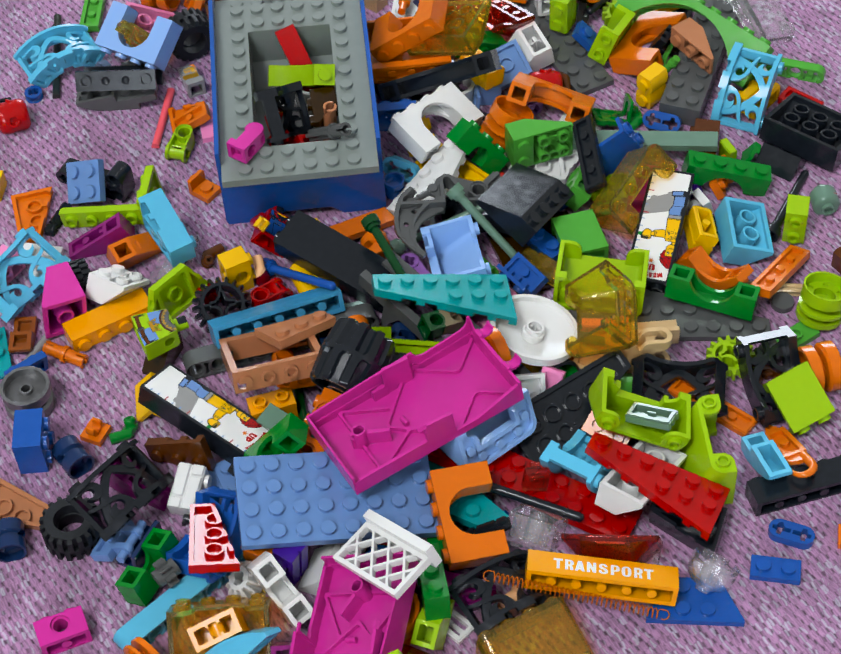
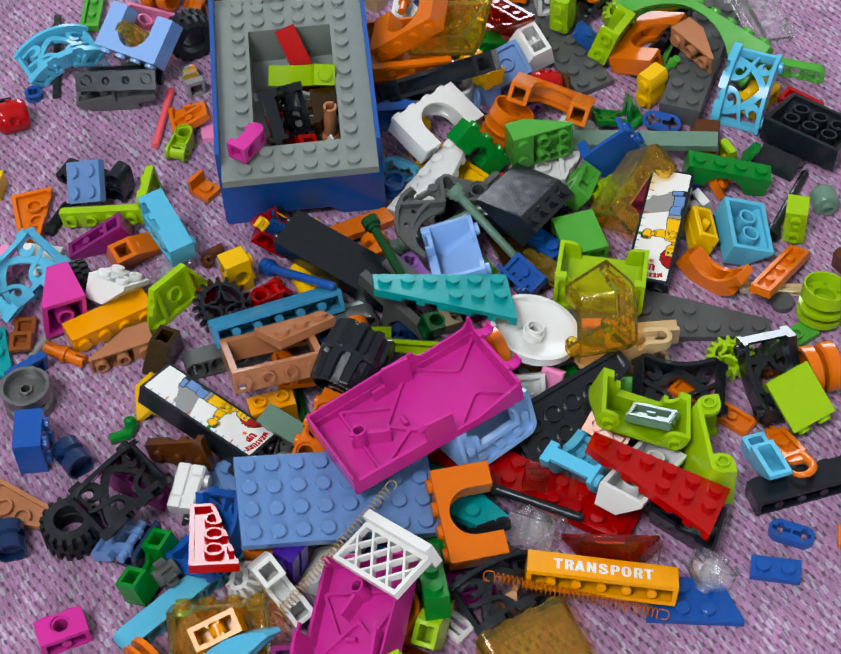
(96, 432): orange tile -> none
(122, 349): none -> nougat slope
(158, 331): torso -> none
(261, 273): light nougat arm -> none
(285, 437): green arch -> none
(332, 131): dark grey axle -> none
(332, 552): none -> tan piece
(589, 154): black tile -> none
(686, 287): green arch -> none

